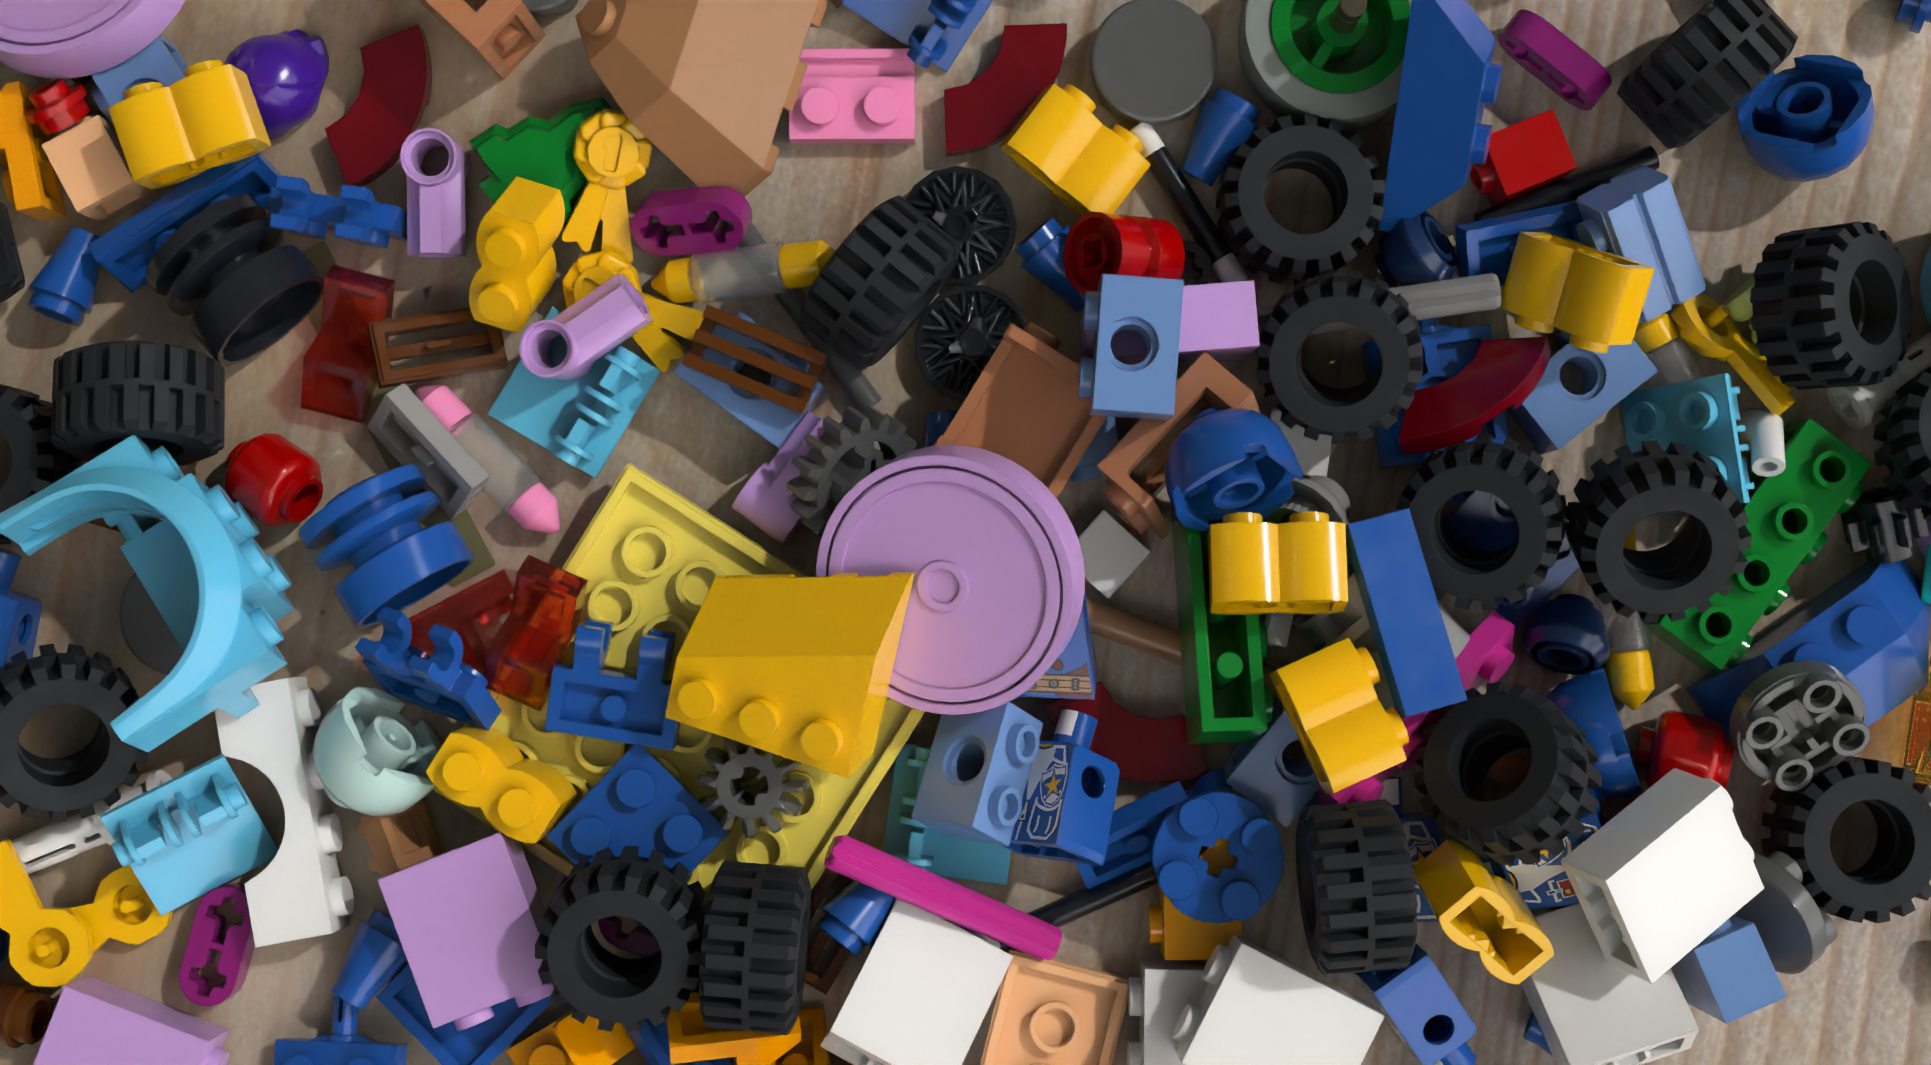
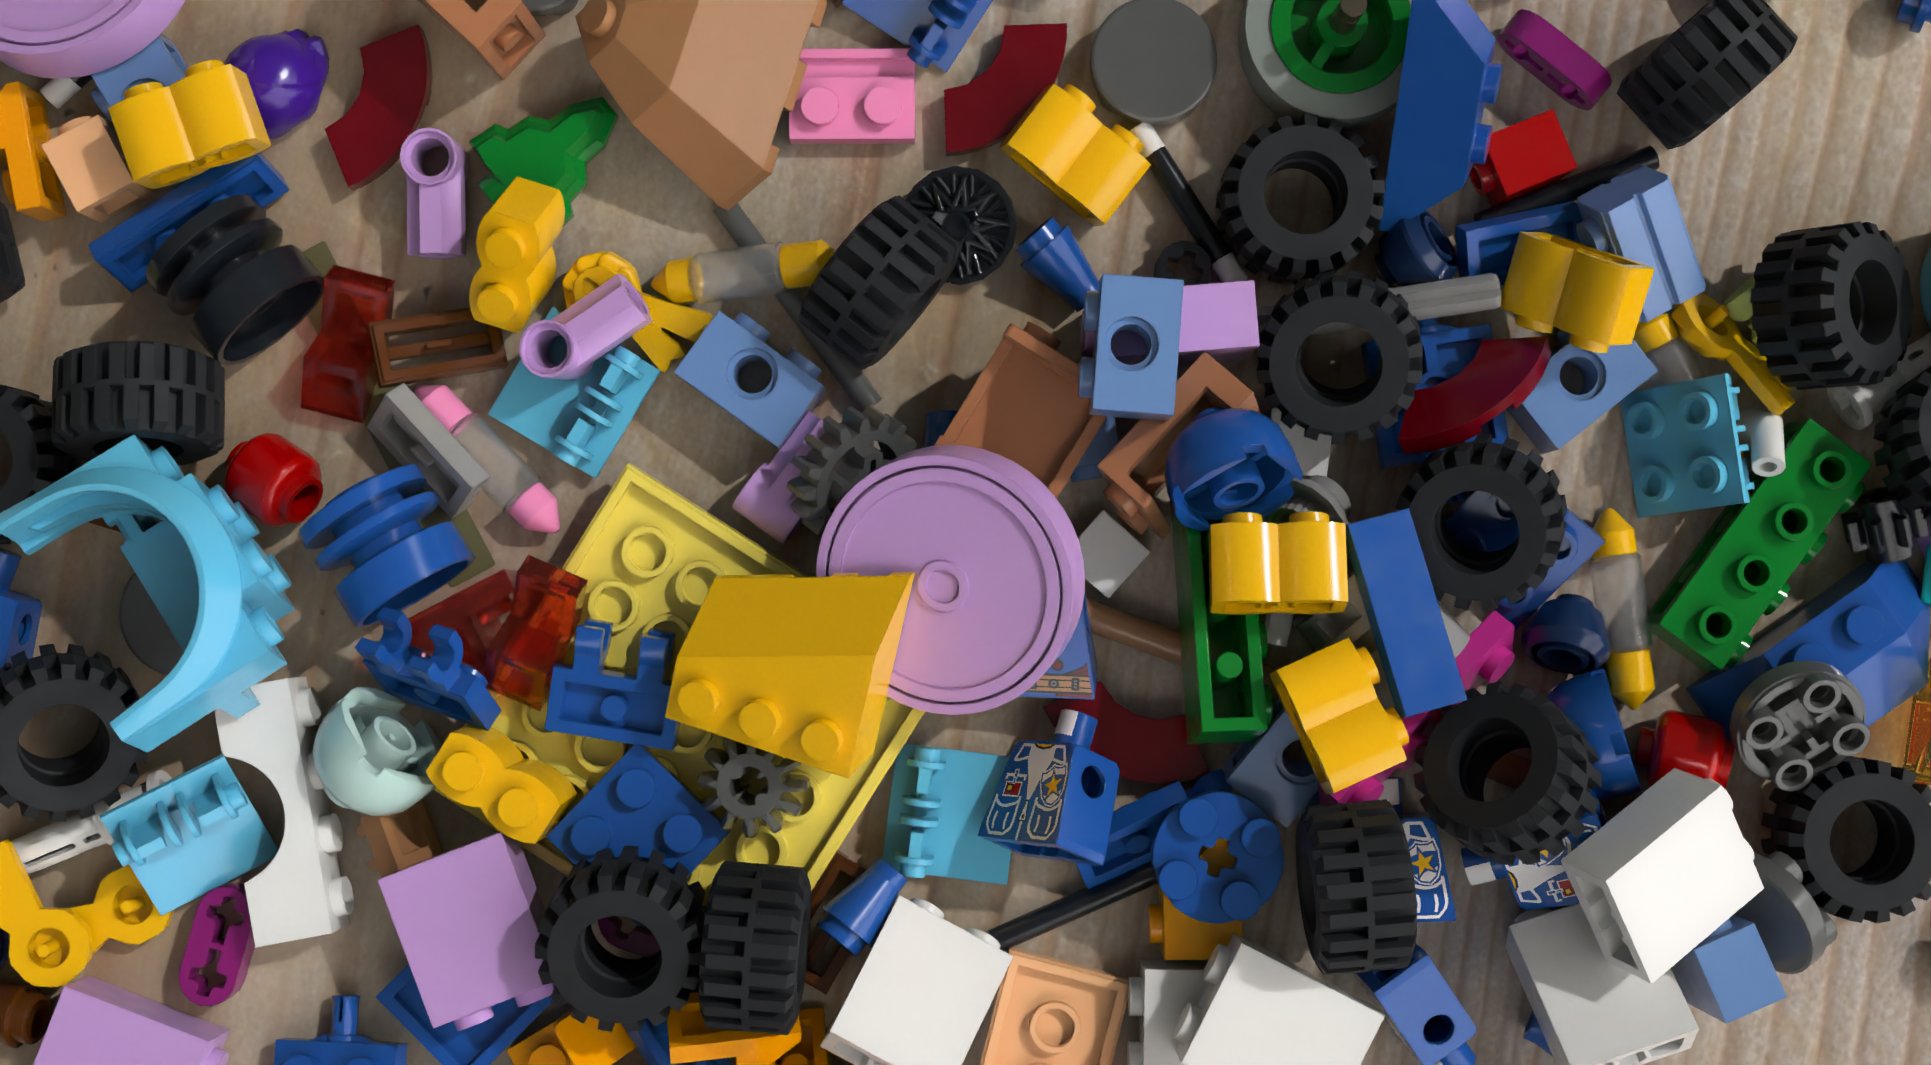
(57, 105): red plate -> none
(67, 280): blue cone -> none
(351, 215): blue plate -> none
(370, 961): blue cone -> none
(610, 157): yellow piece -> none
(689, 213): magenta beam -> none
(704, 338): reddish brown tile -> none
(942, 897): dark pink axle -> none
(961, 335): black wheel -> none
(978, 774): medium blue brick -> none
(1121, 246): red wheel -> none
(1218, 133): blue cone -> none
(1482, 912): yellow brick -> none
(1682, 571): black tyre -> none
(1808, 118): blue cylinder -> none

